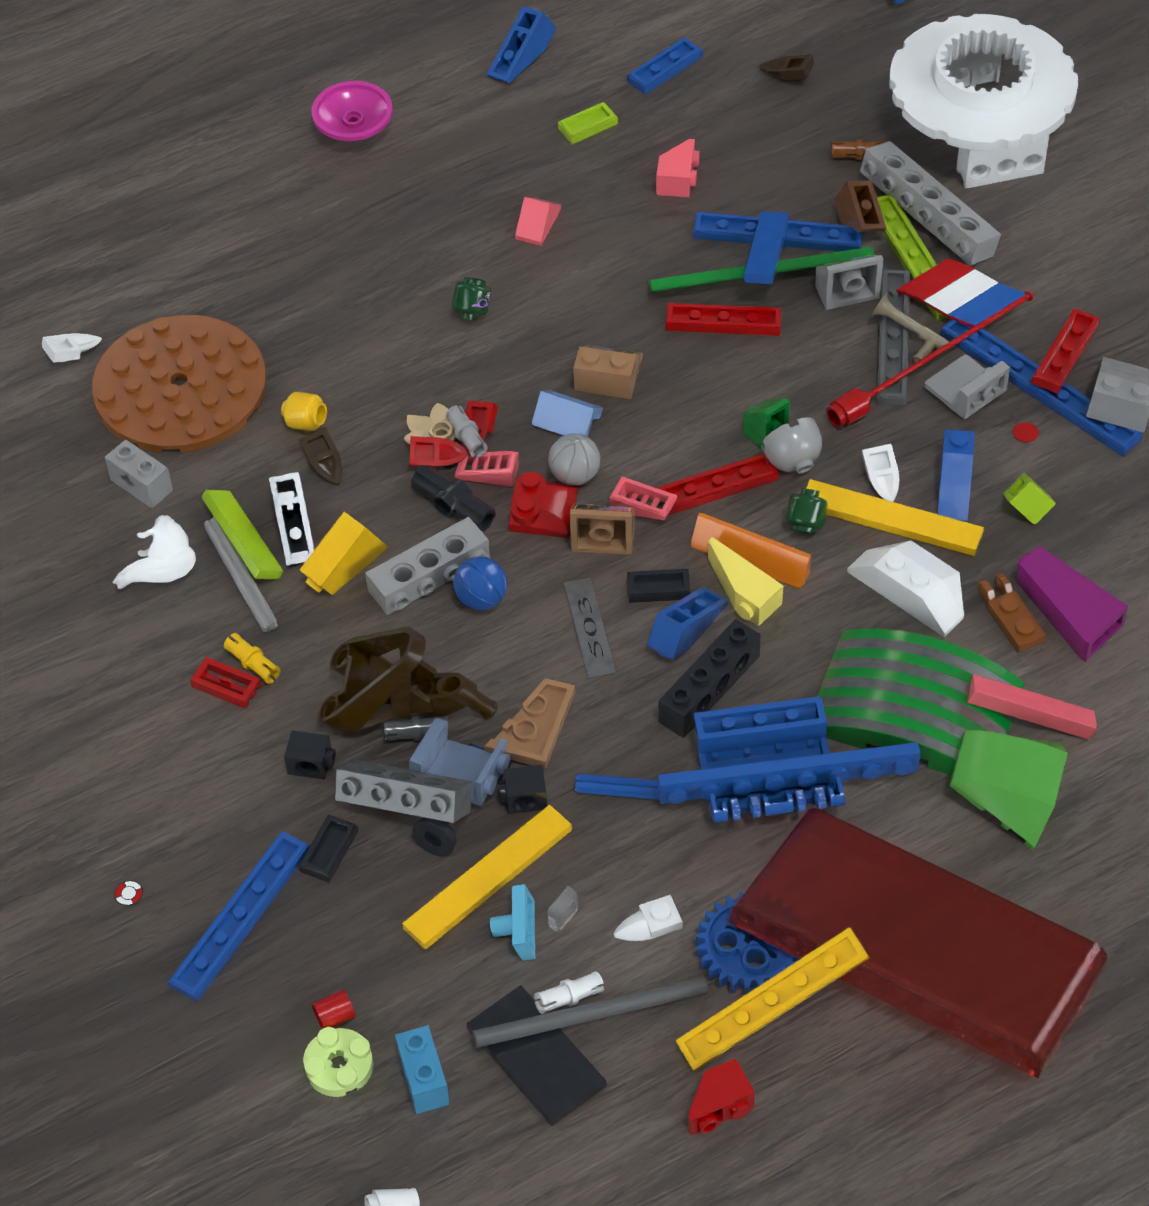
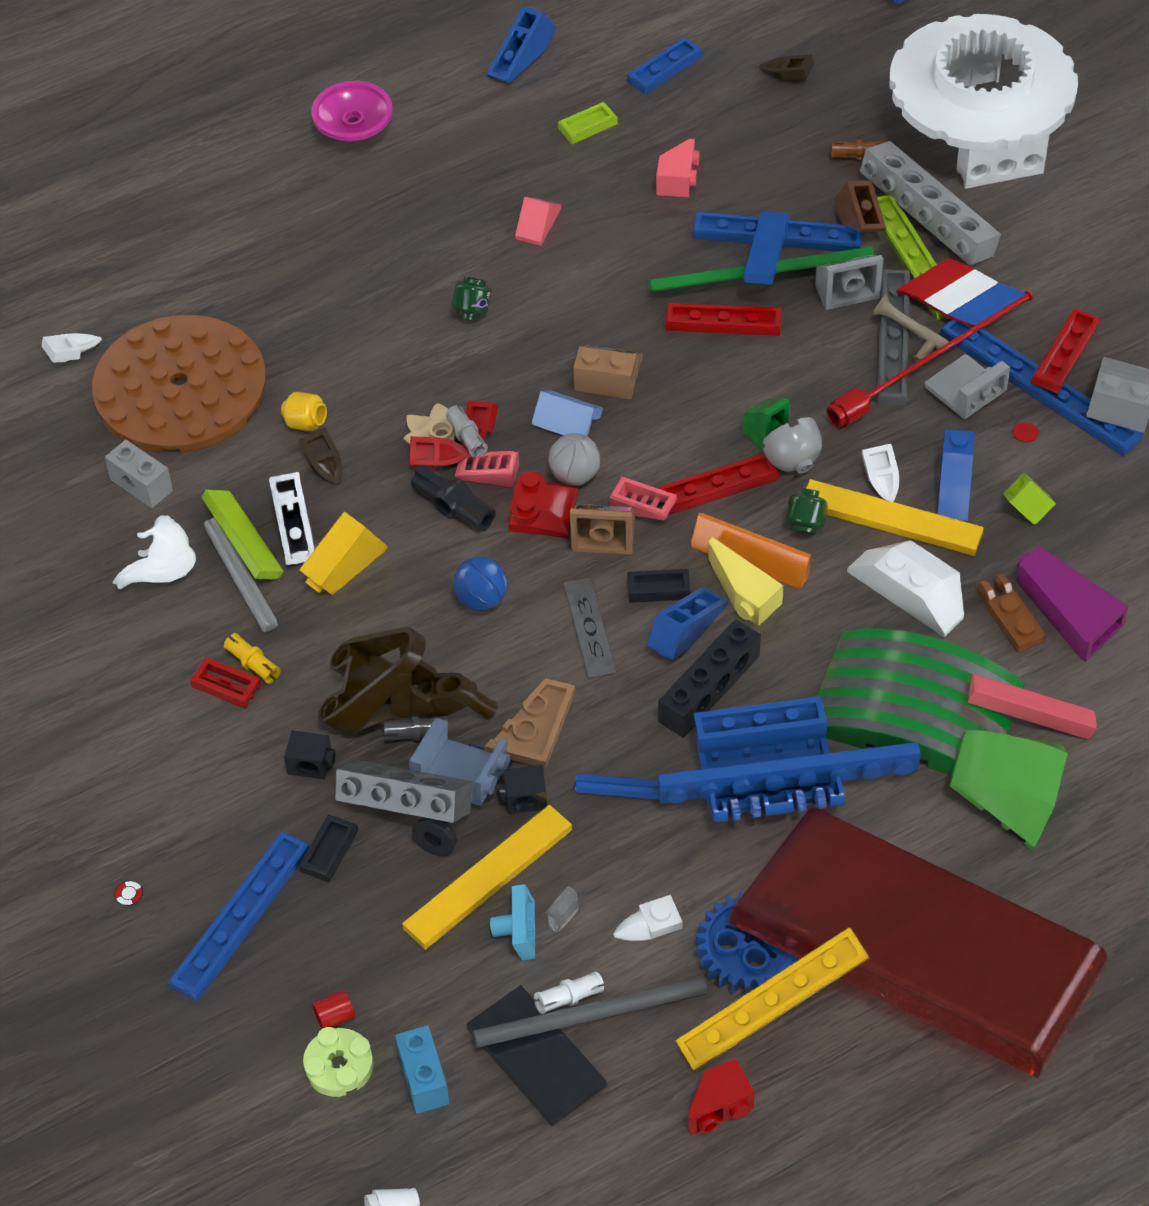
(425, 565): light grey brick -> none

